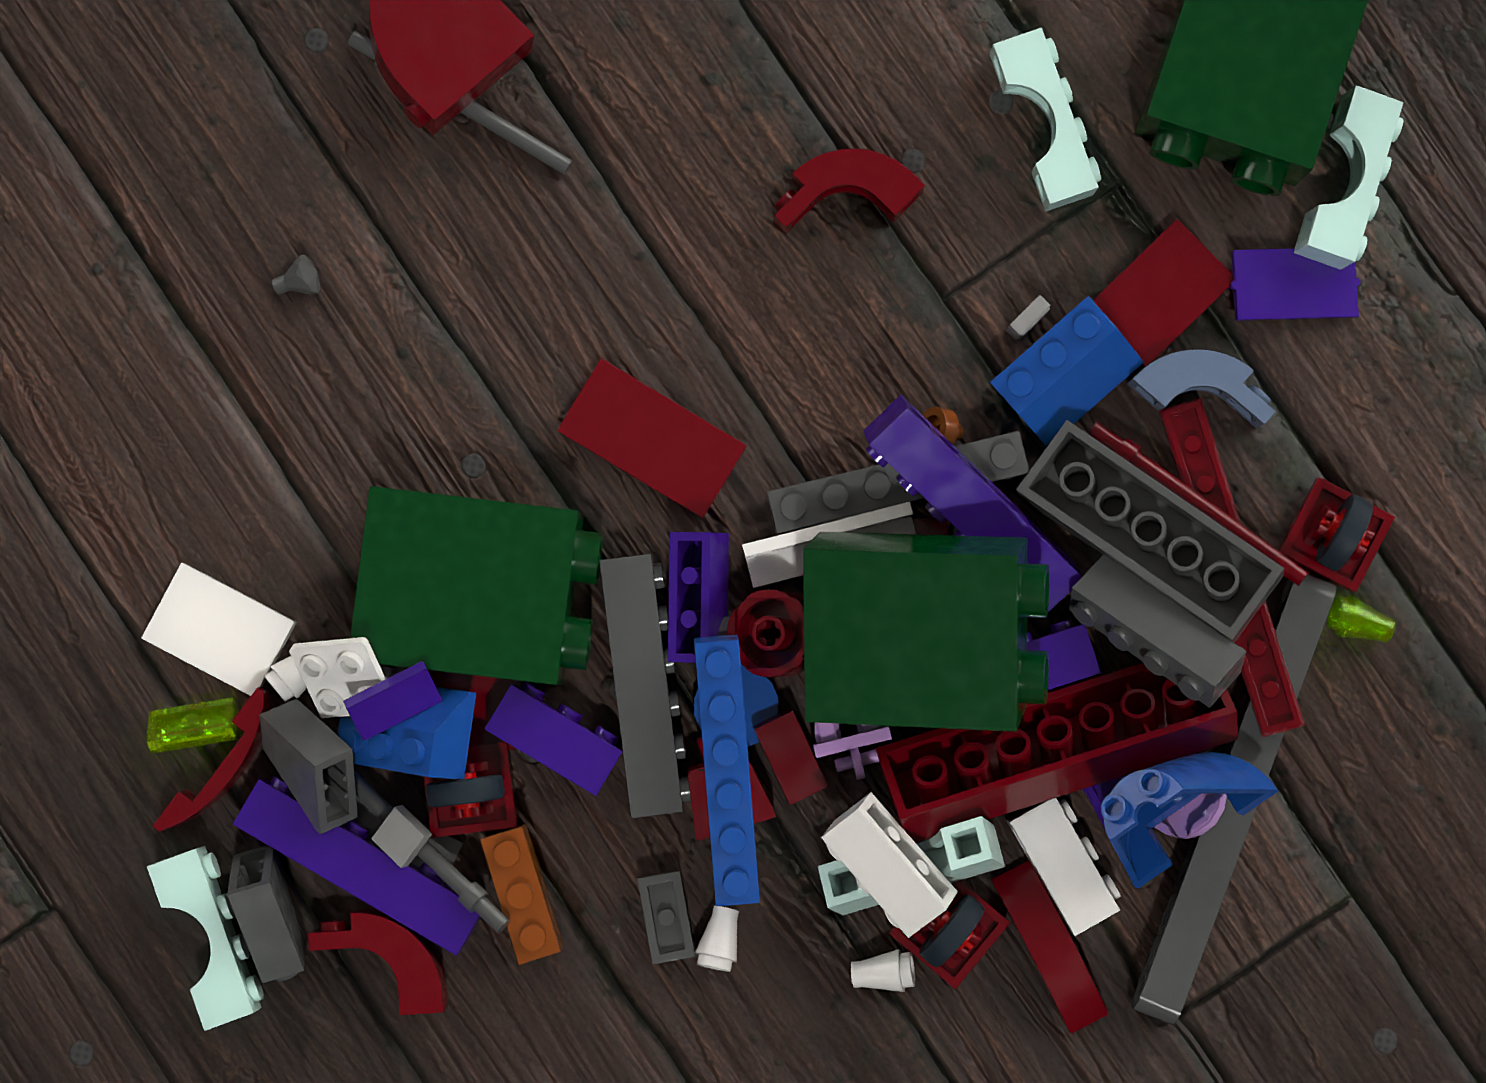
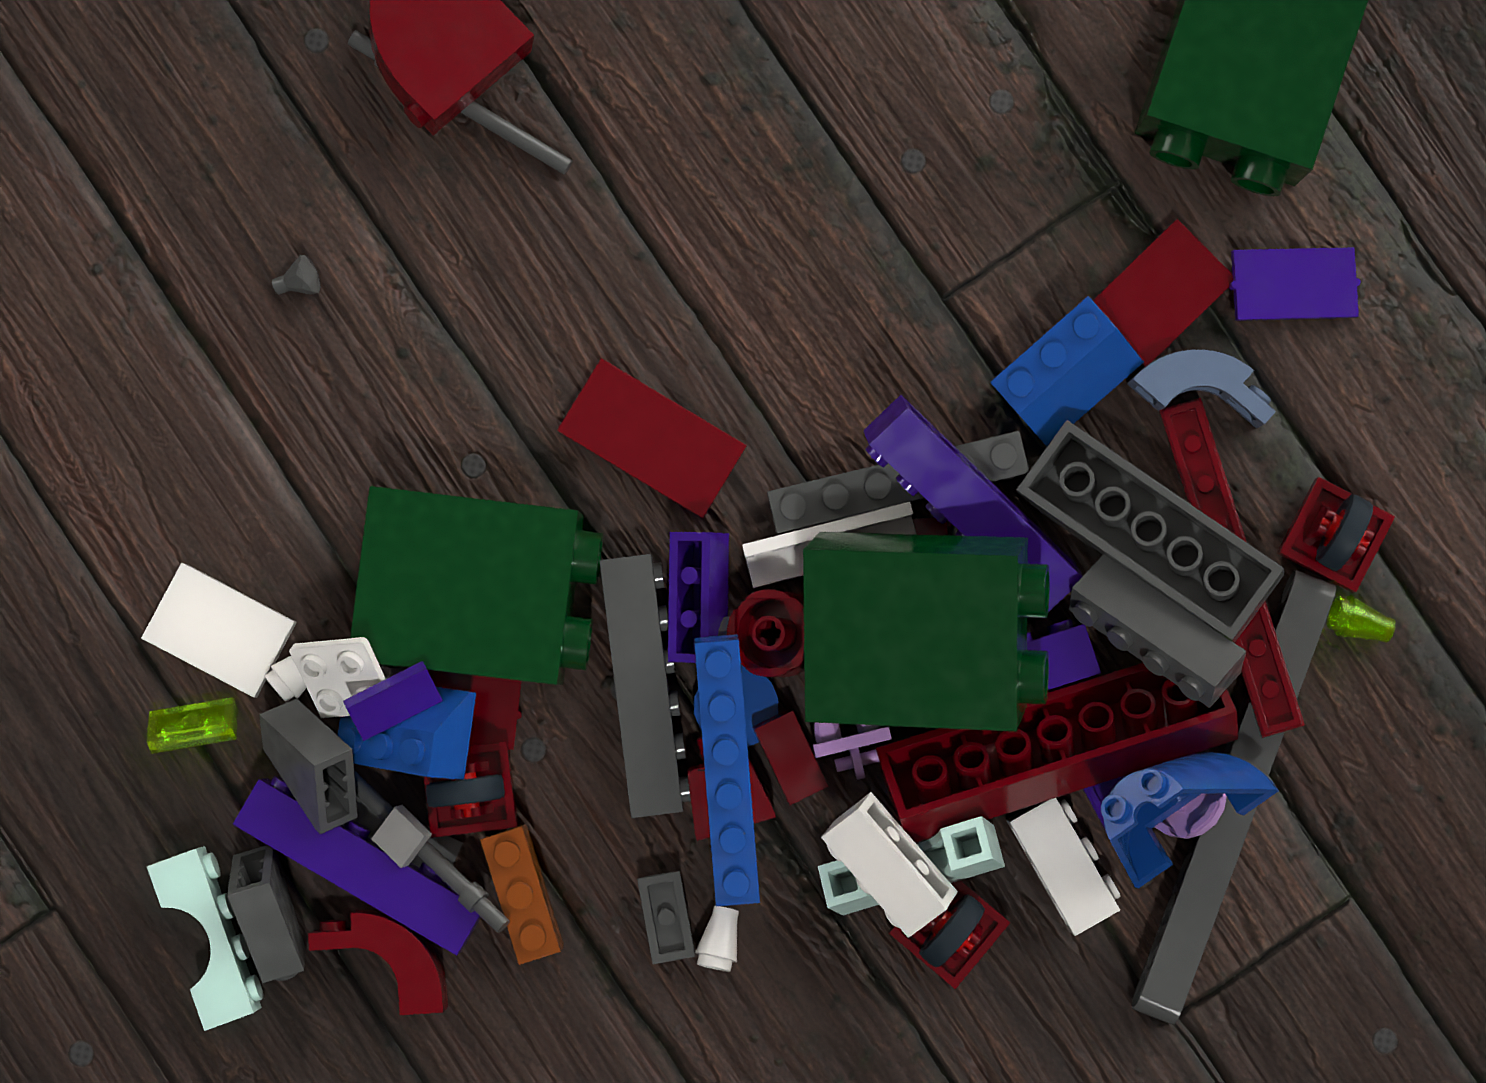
(186, 804): dark red slope -> none
(555, 737): dark purple brick -> none
(852, 171): dark red arch -> none
(886, 971): white cone -> none
(945, 422): dark orange tile -> none
(1028, 70): light aqua arch -> none
(1028, 318): light grey tile -> none
(1050, 946): dark red slope -> none
(1132, 453): dark red bar -> none
(1364, 129): light aqua arch -> none

